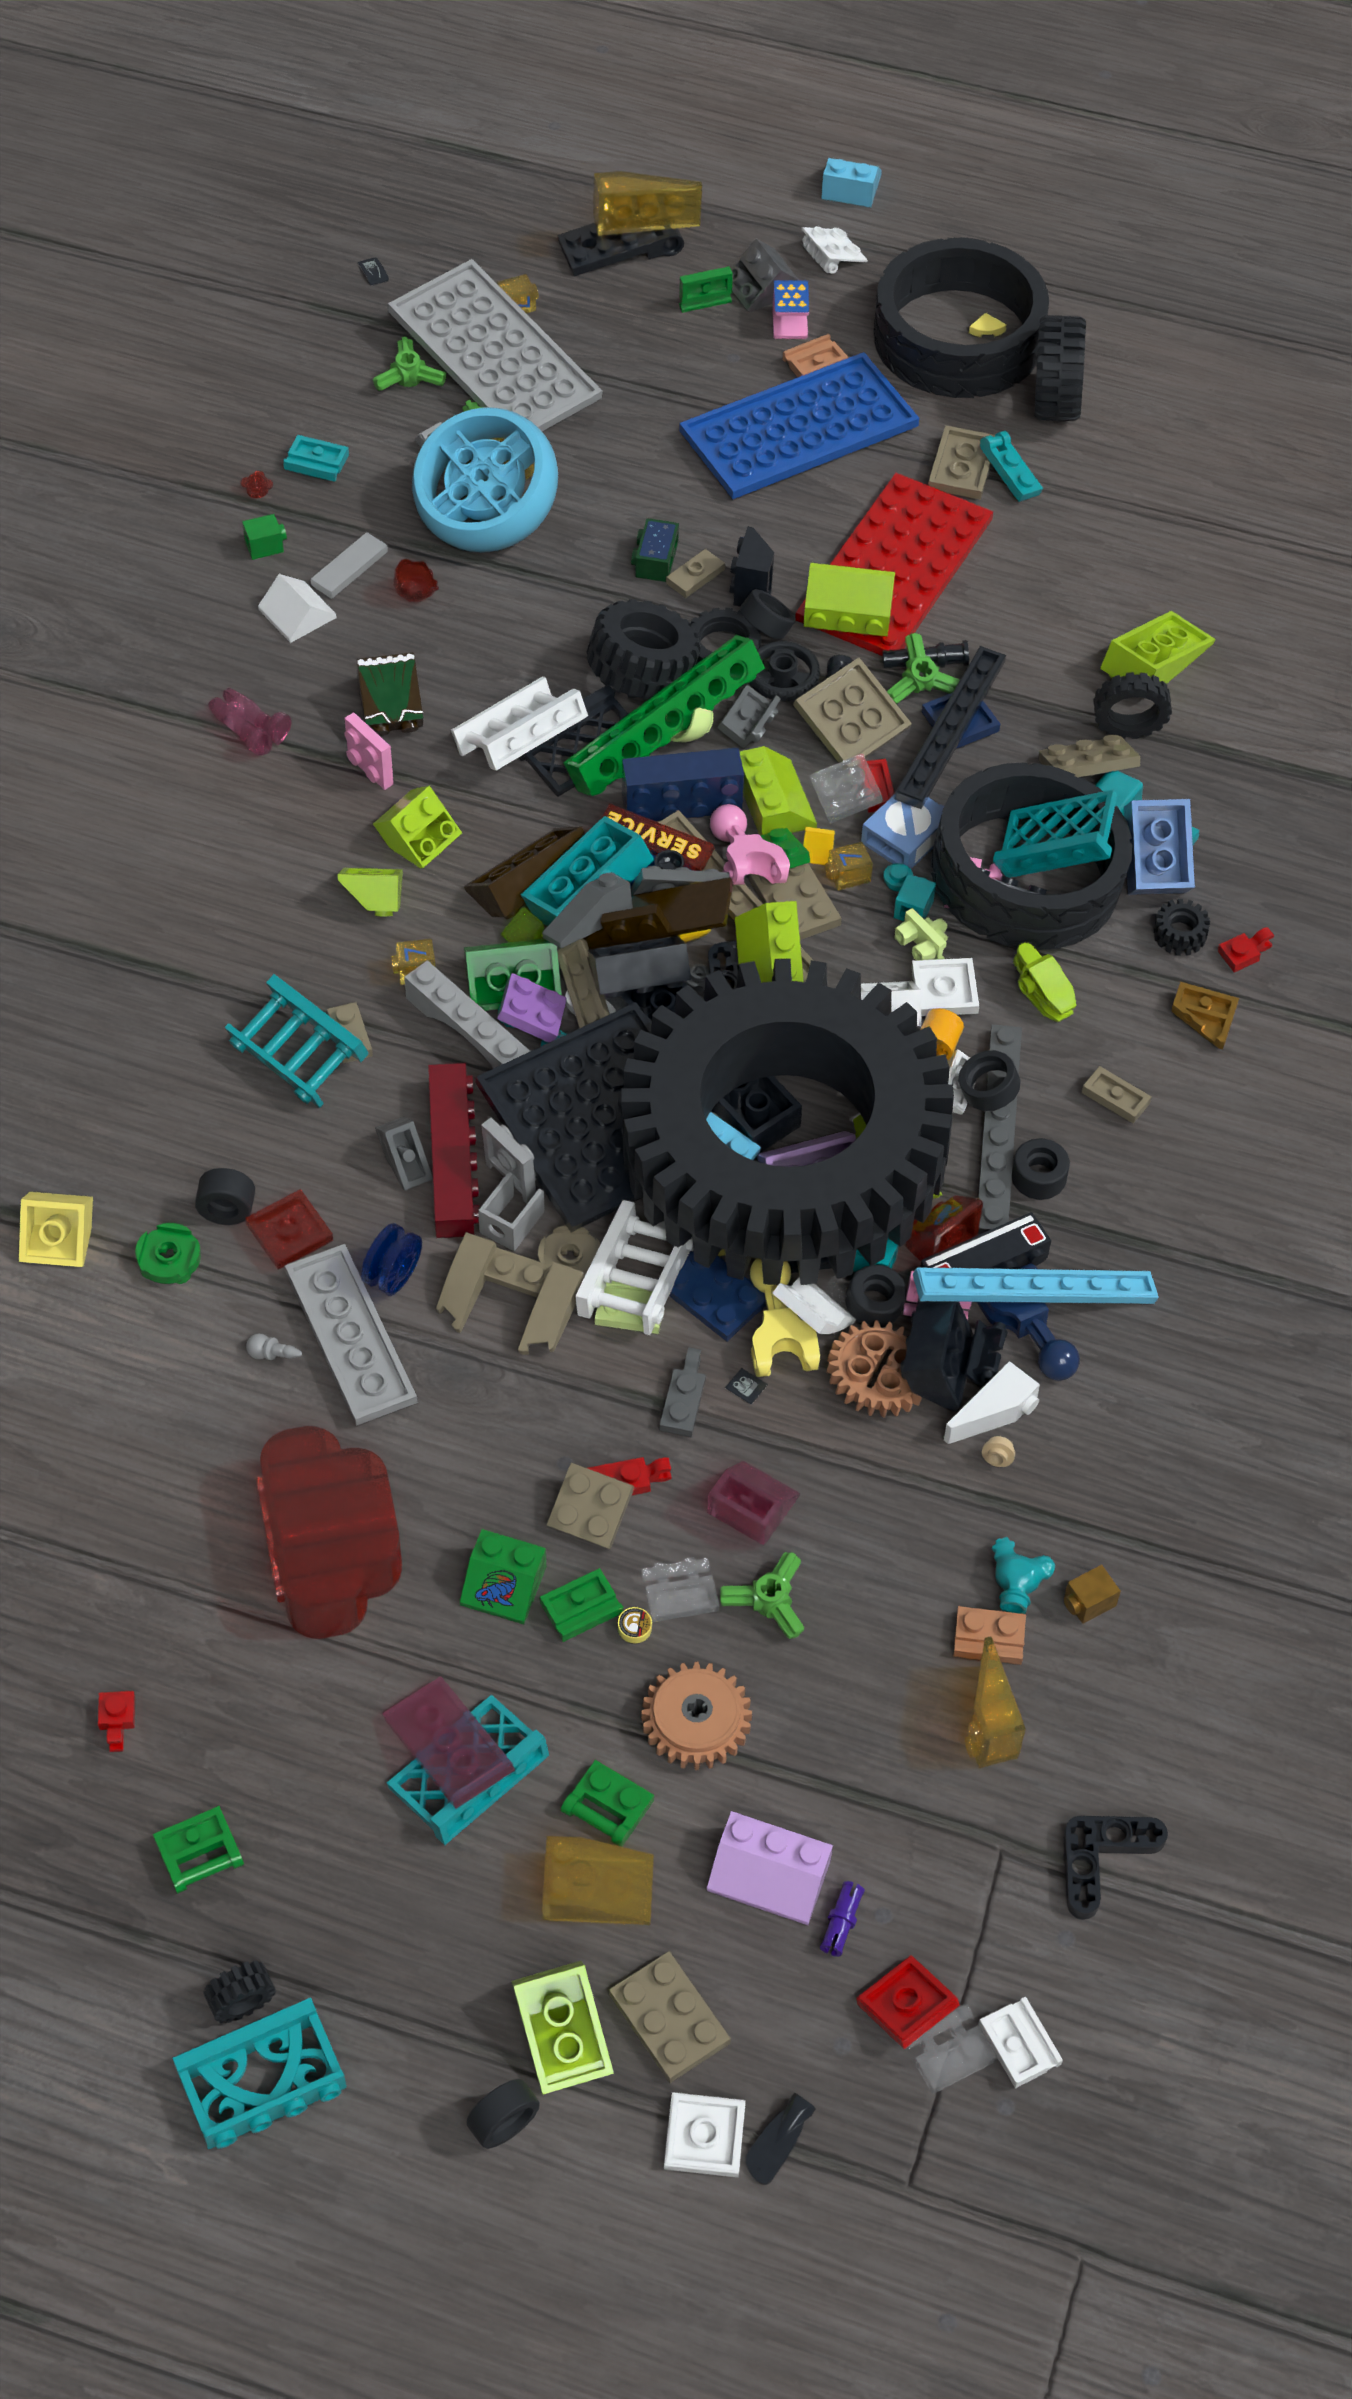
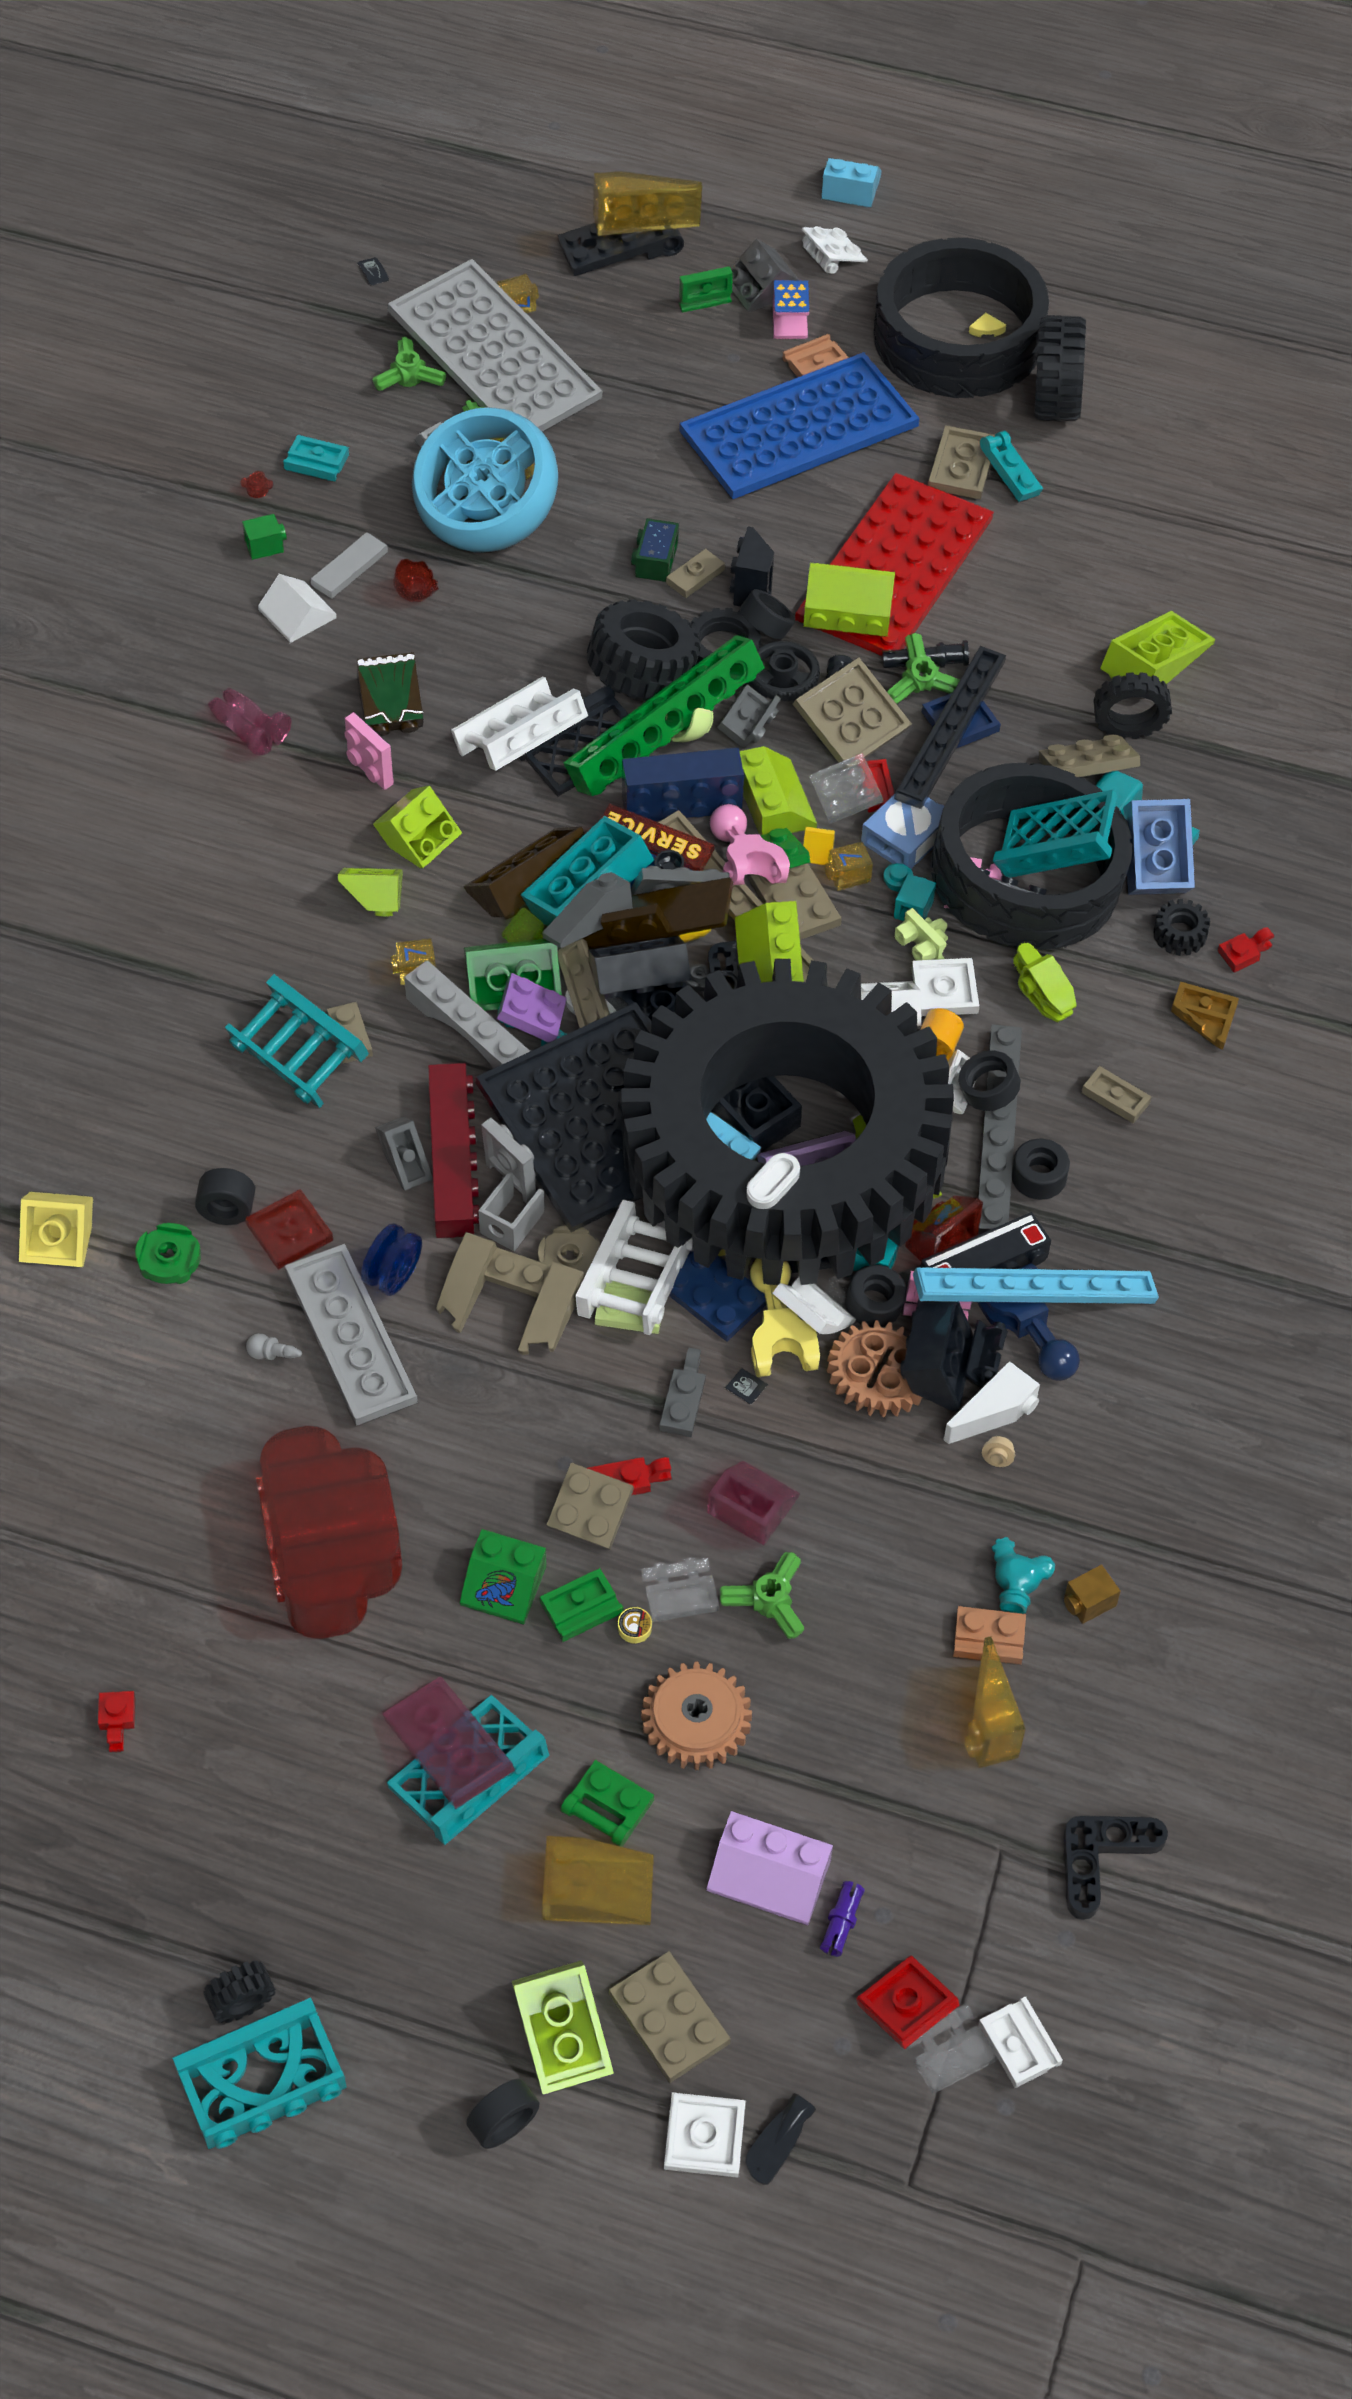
(192, 1839): green plate -> none
(773, 1181): none -> white tile

